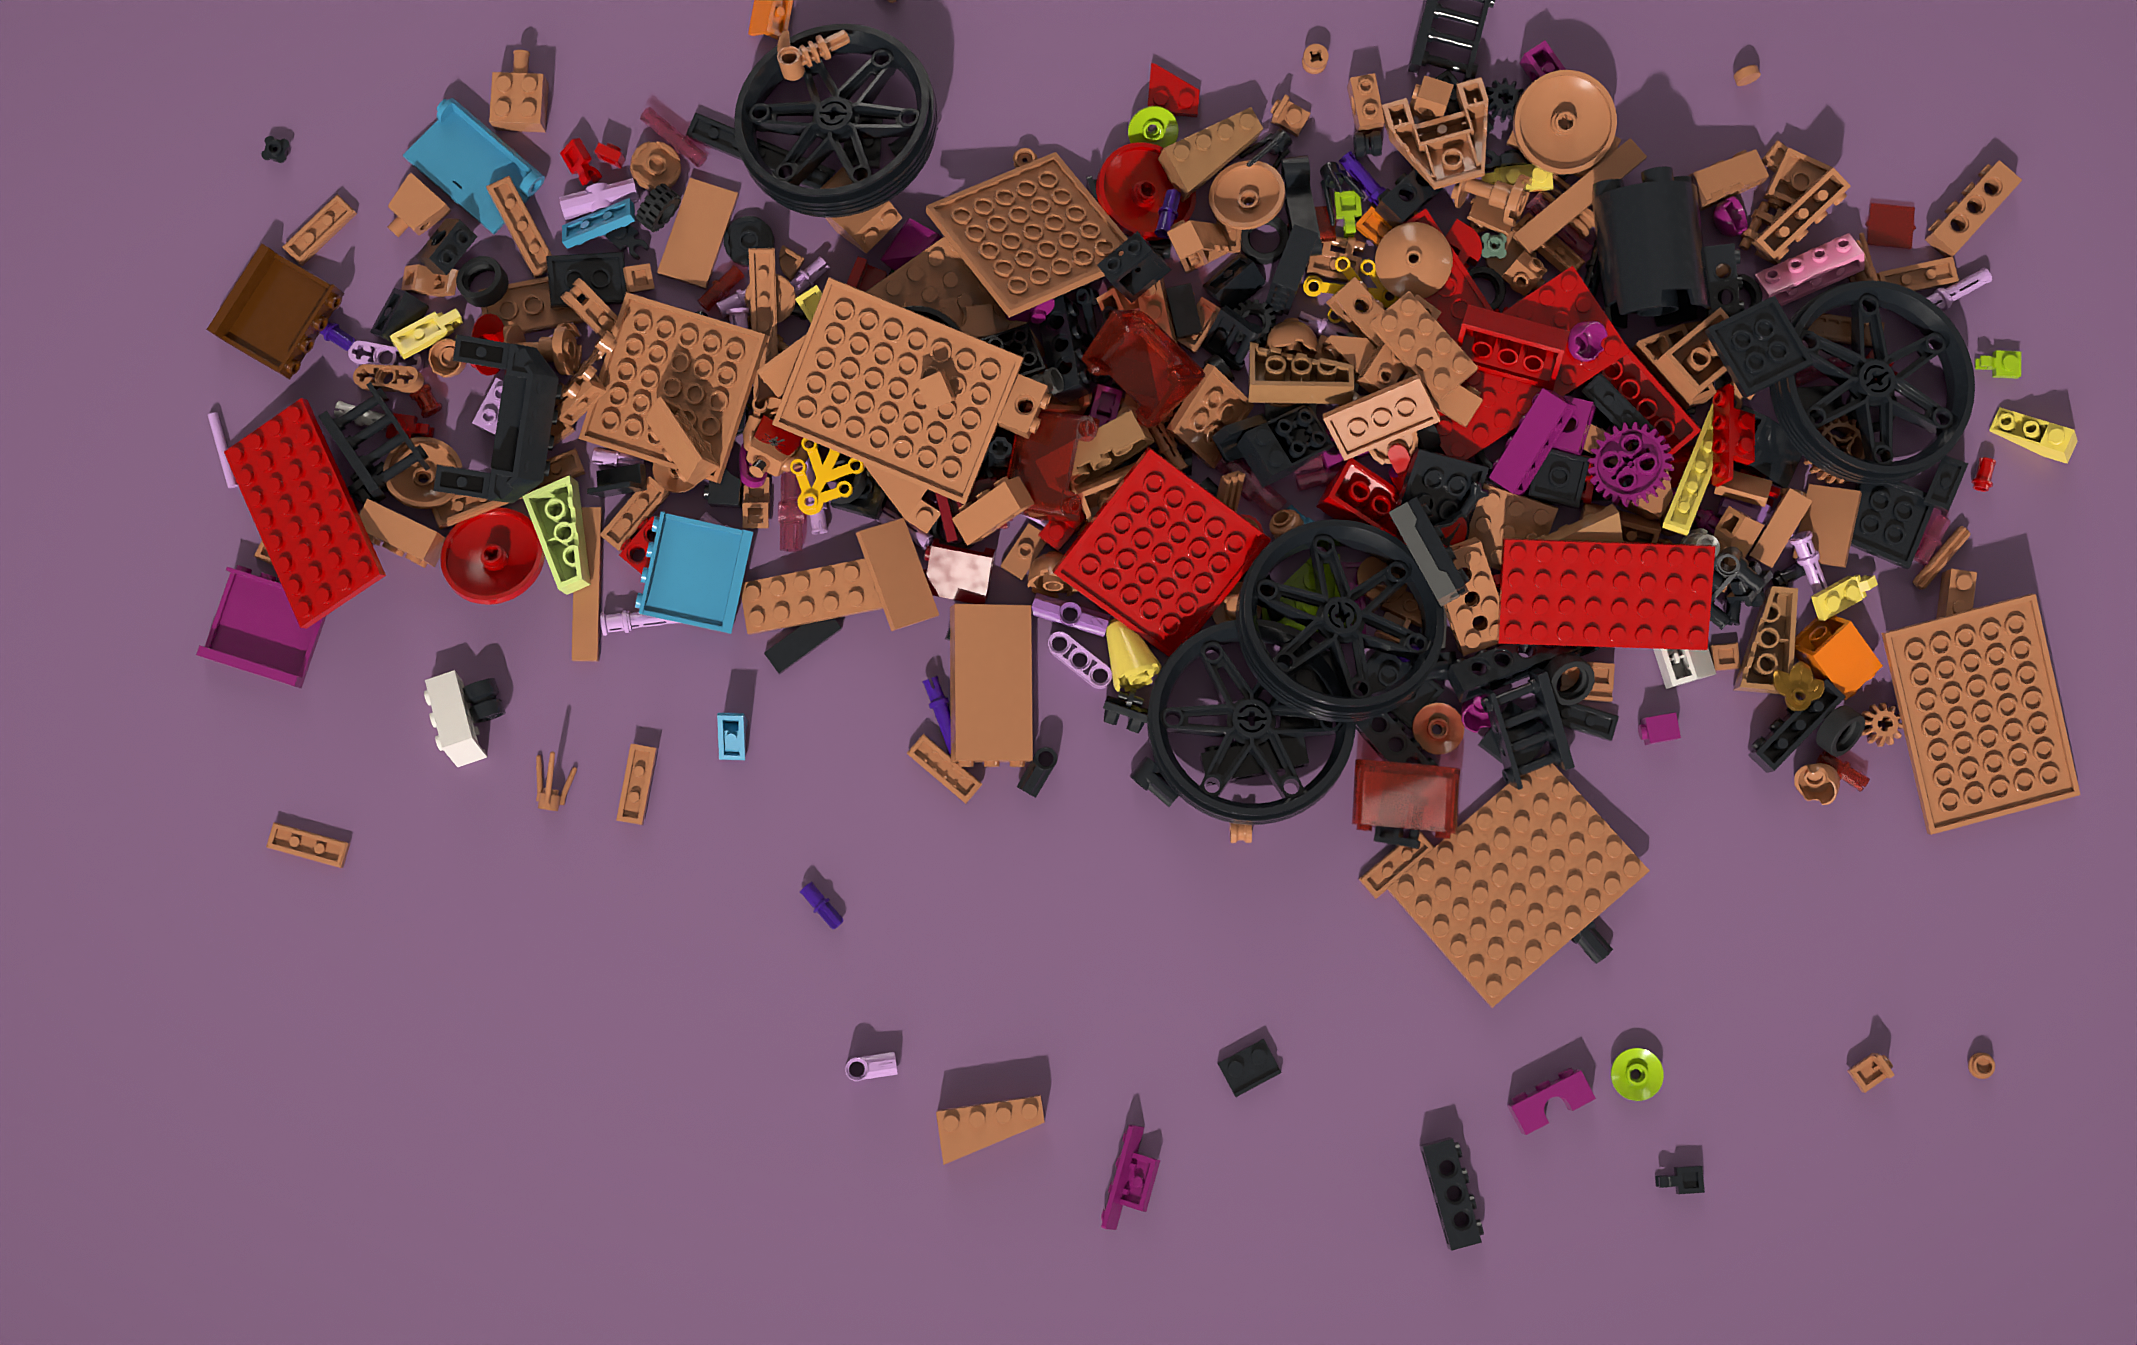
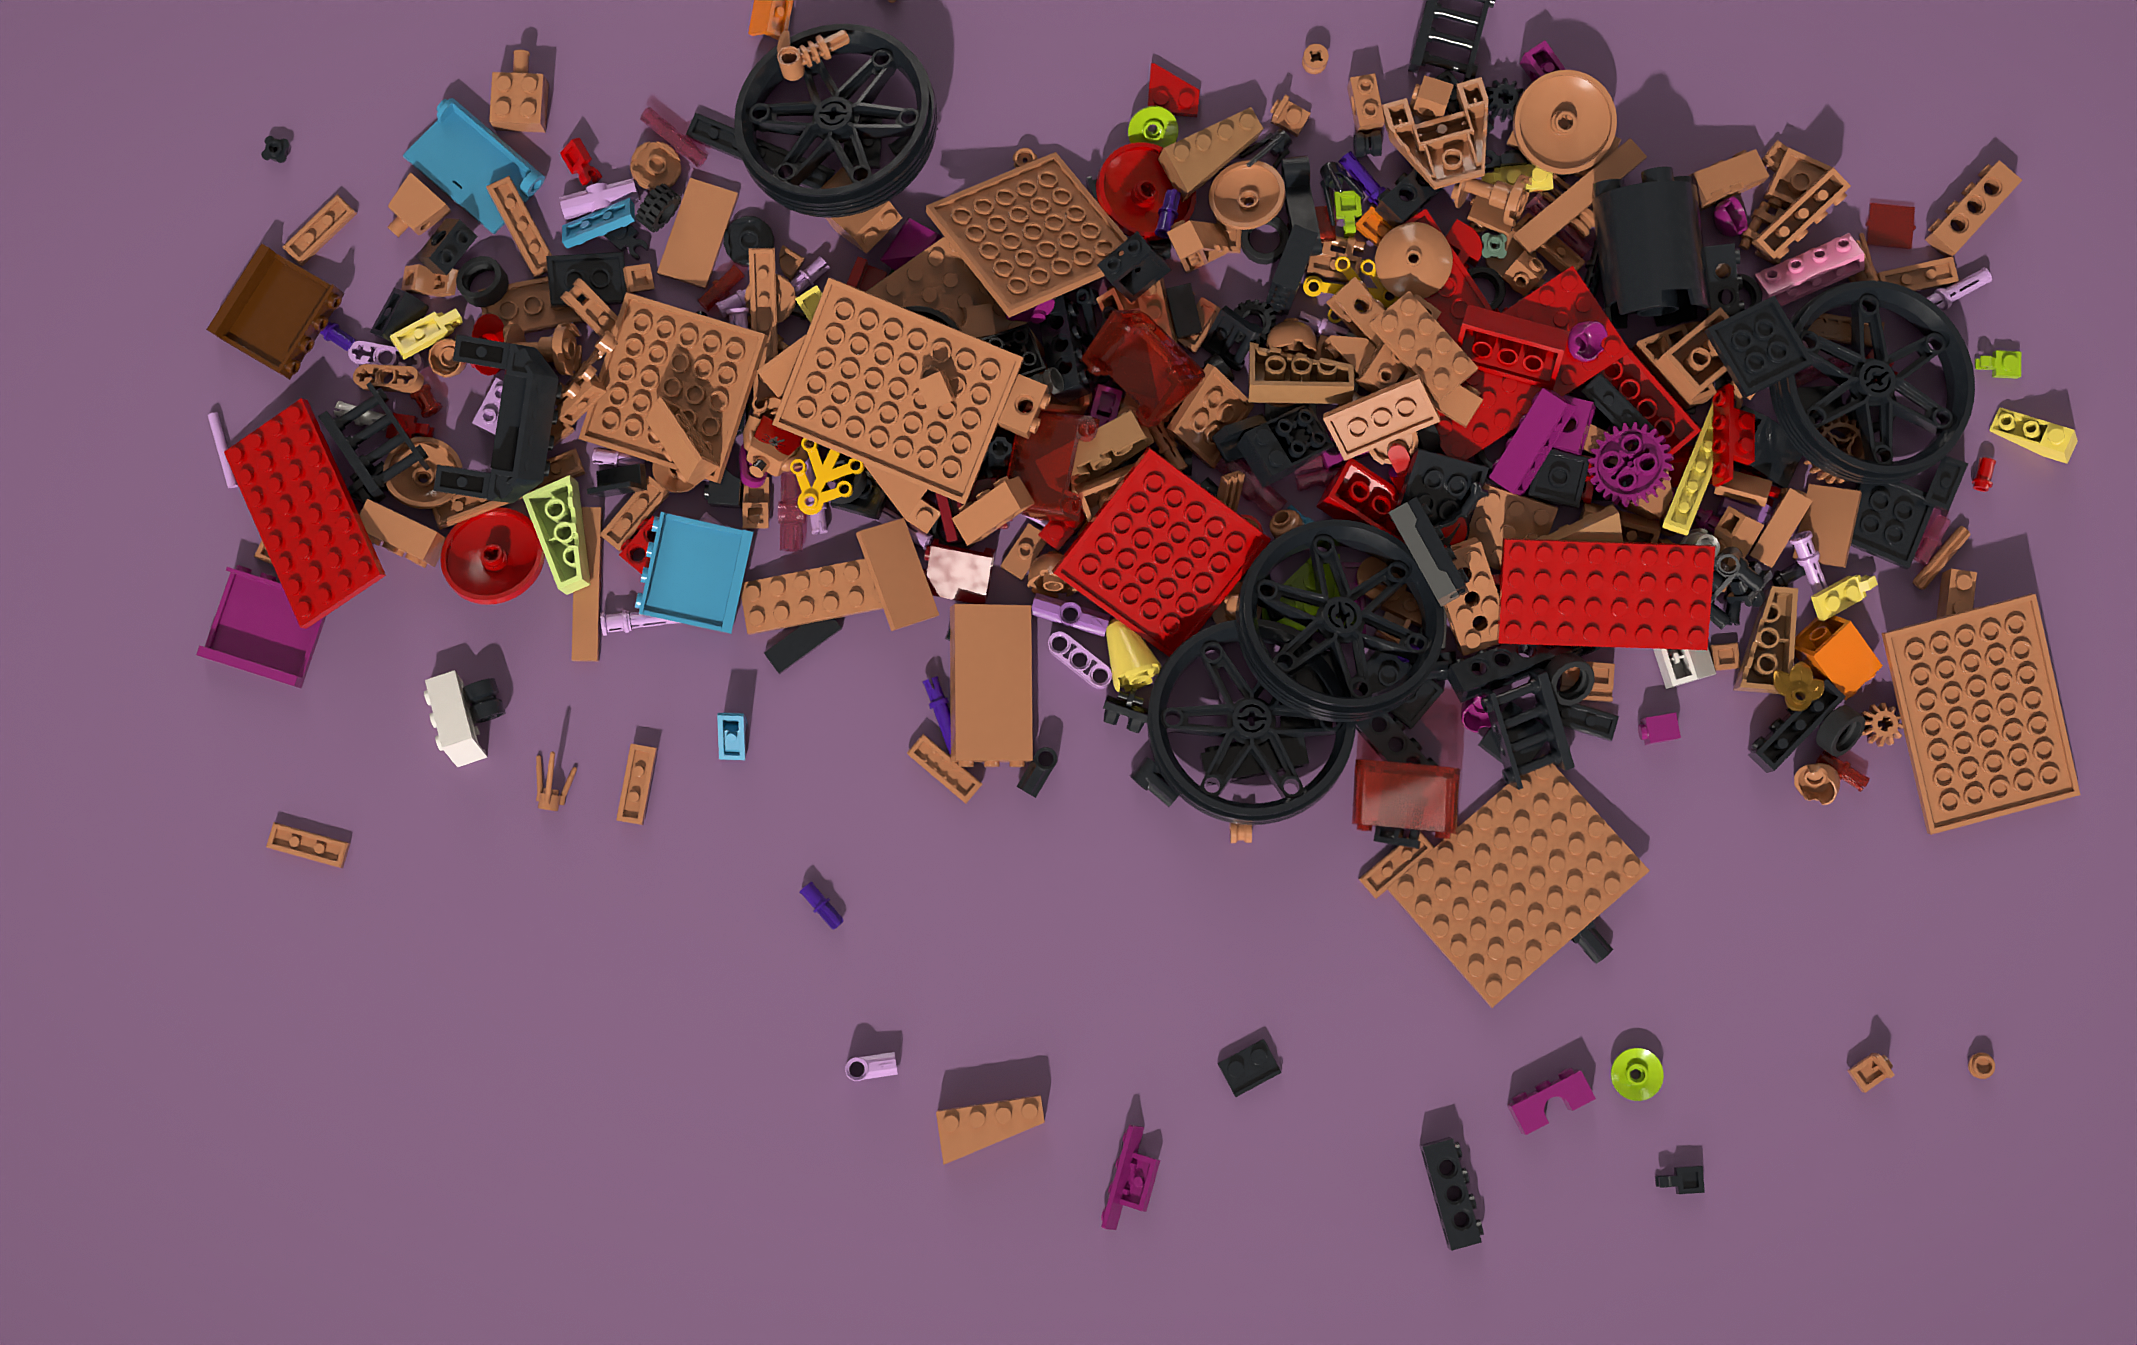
(610, 154): red plate -> none
(1235, 282): black panel -> none
(1447, 719): nougat dish -> none
(1747, 75): nougat tile -> none

